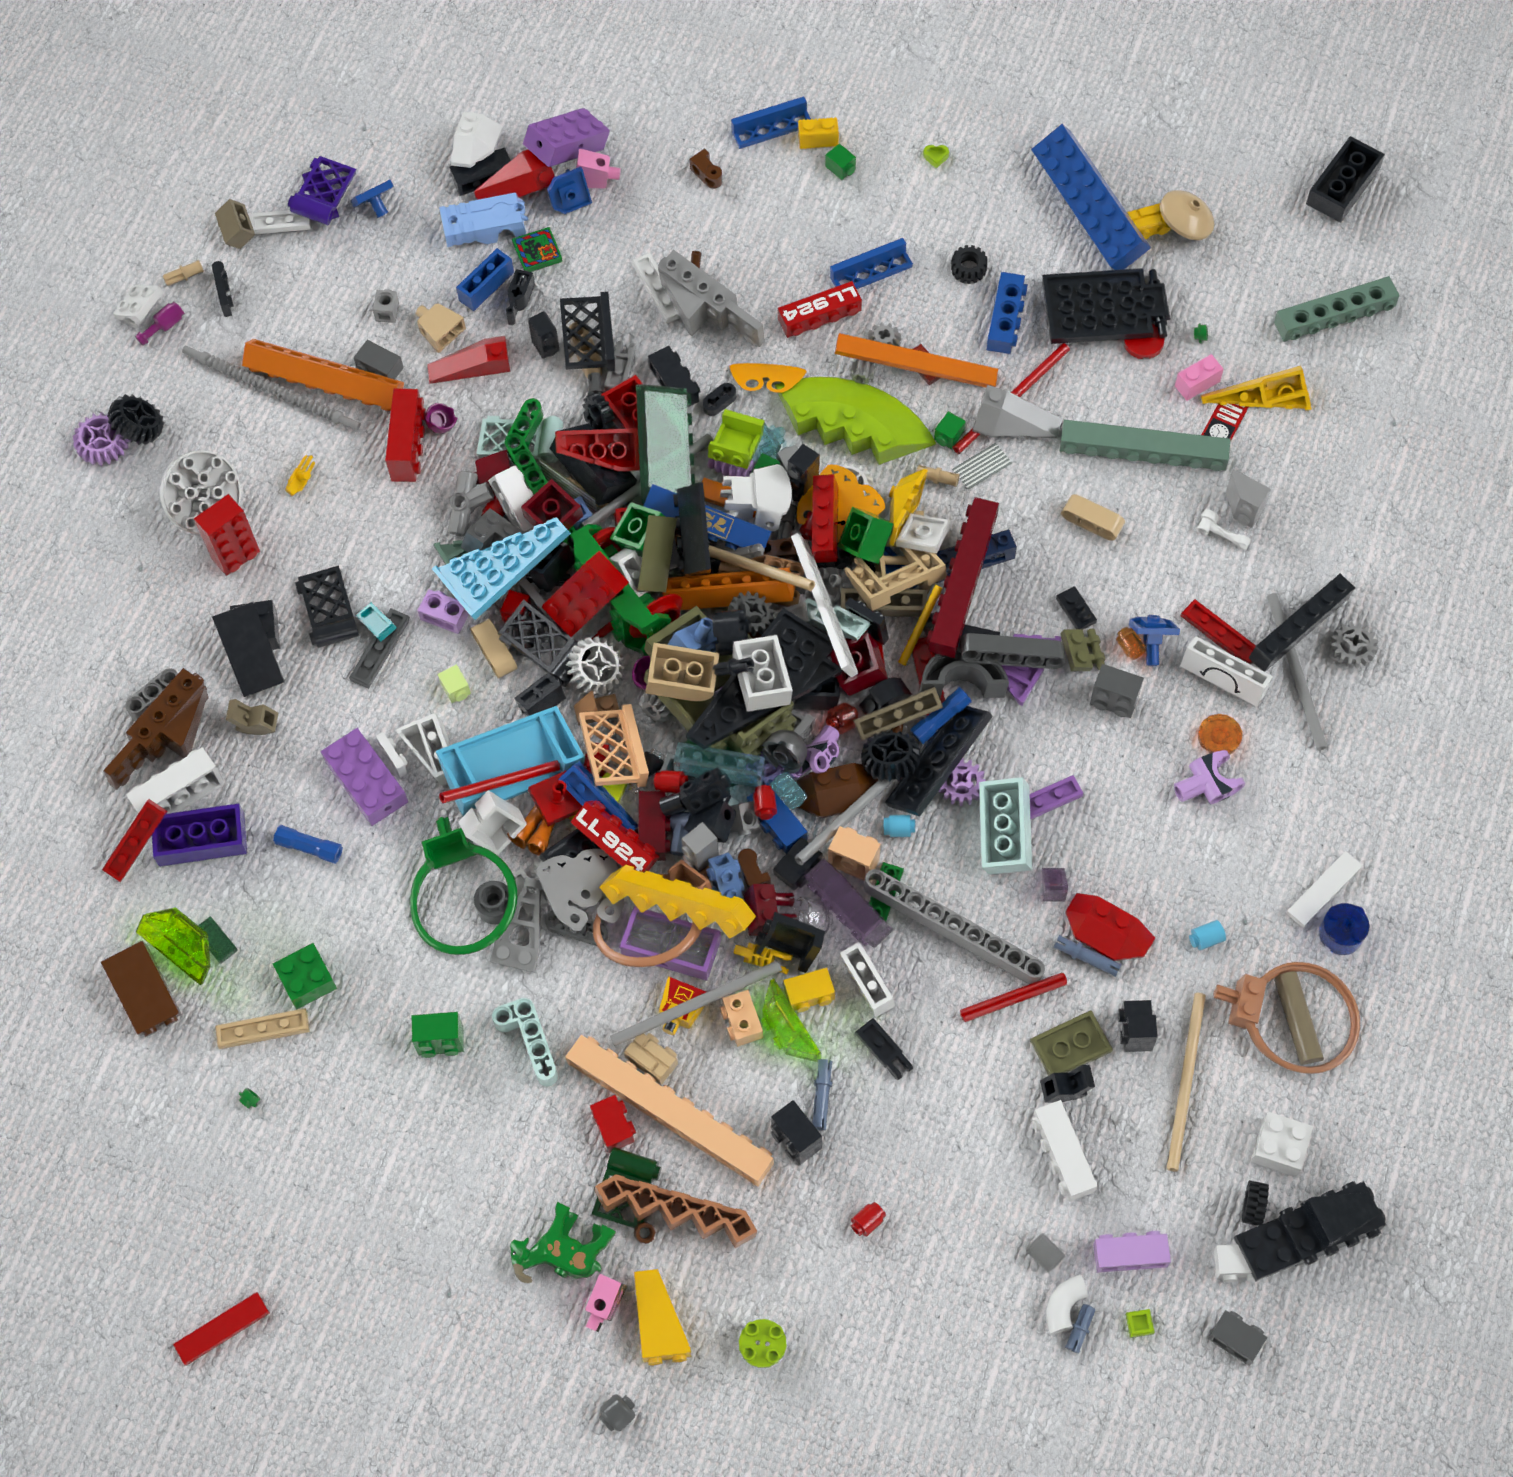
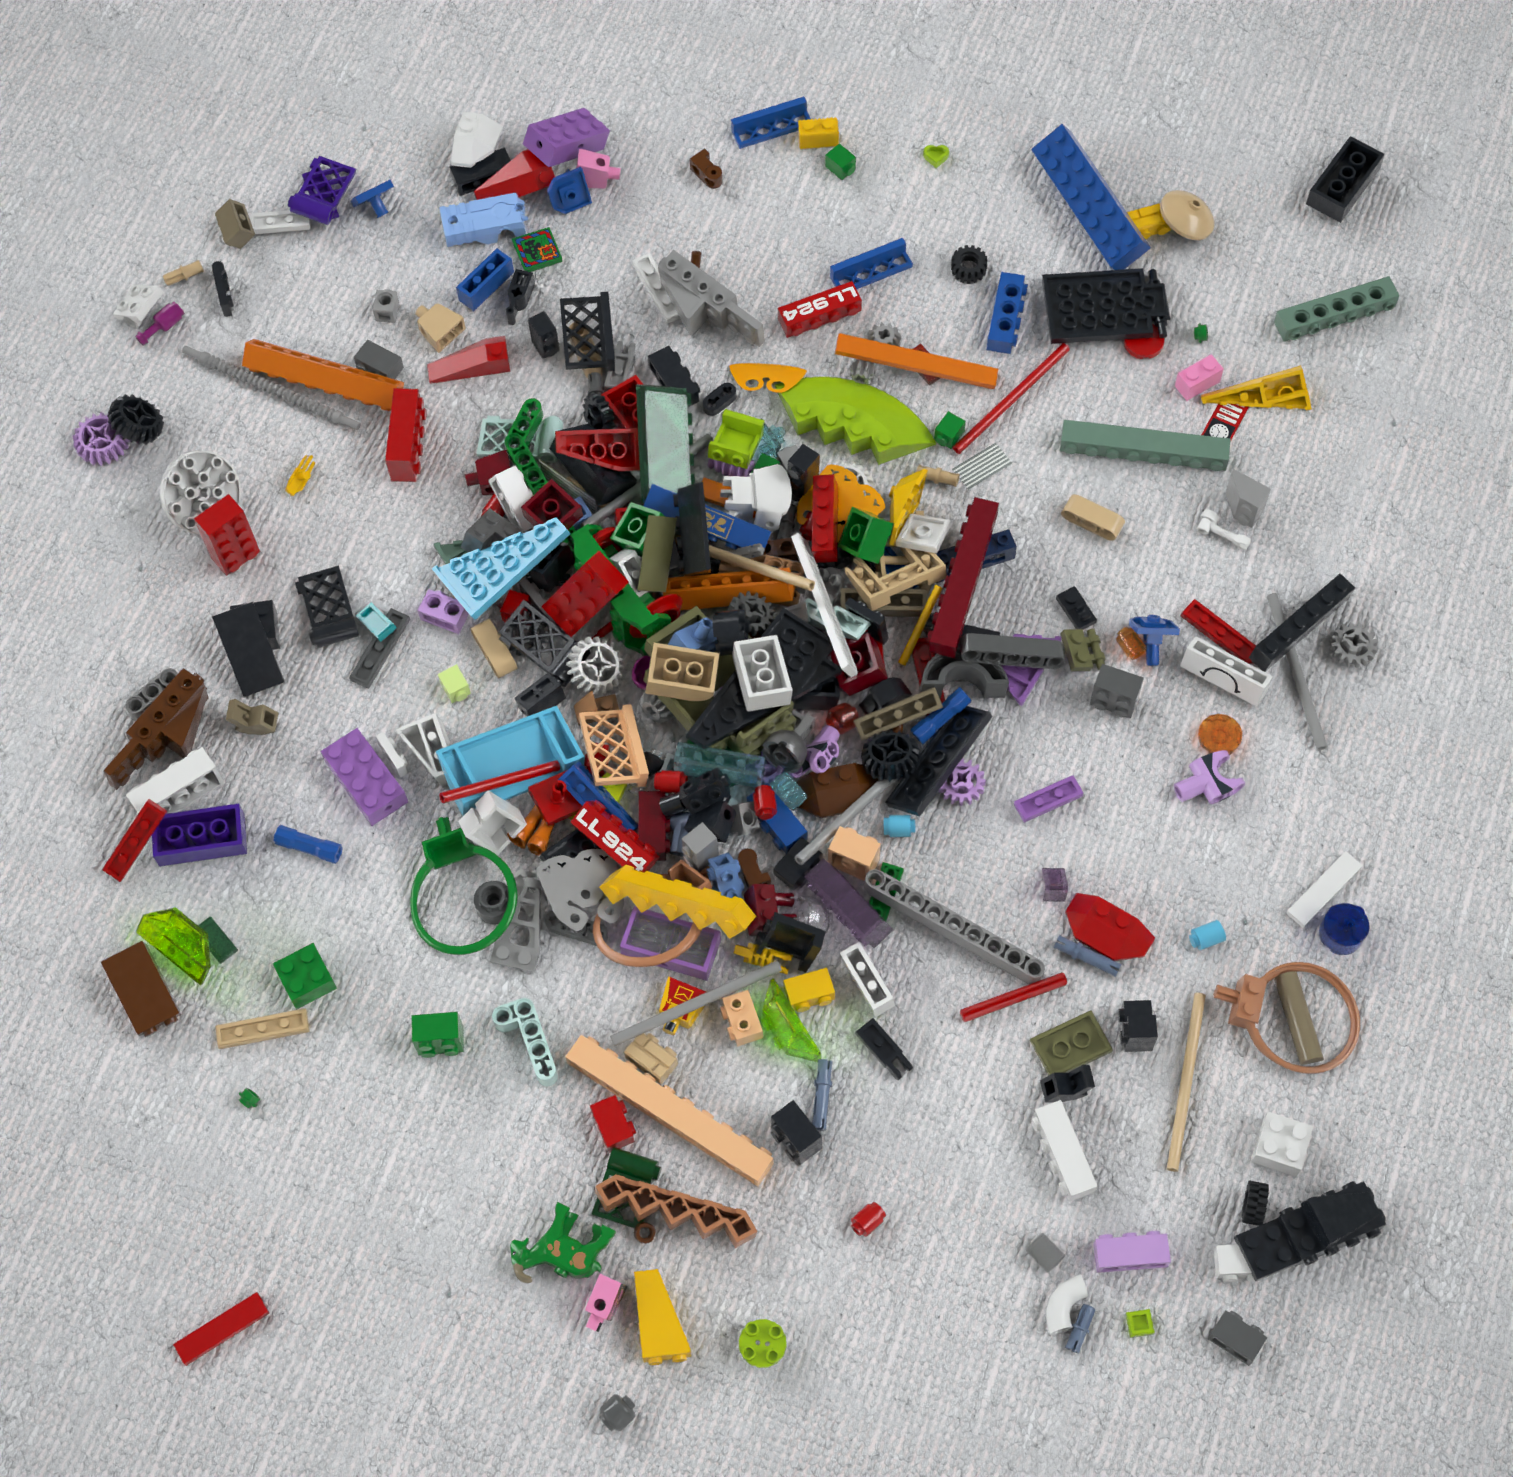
(440, 418): magenta hair -> none
(473, 496): light grey piece -> none
(733, 667): black axle -> none
(1005, 826): light aqua brick -> none
(1012, 416): light grey wedge -> none

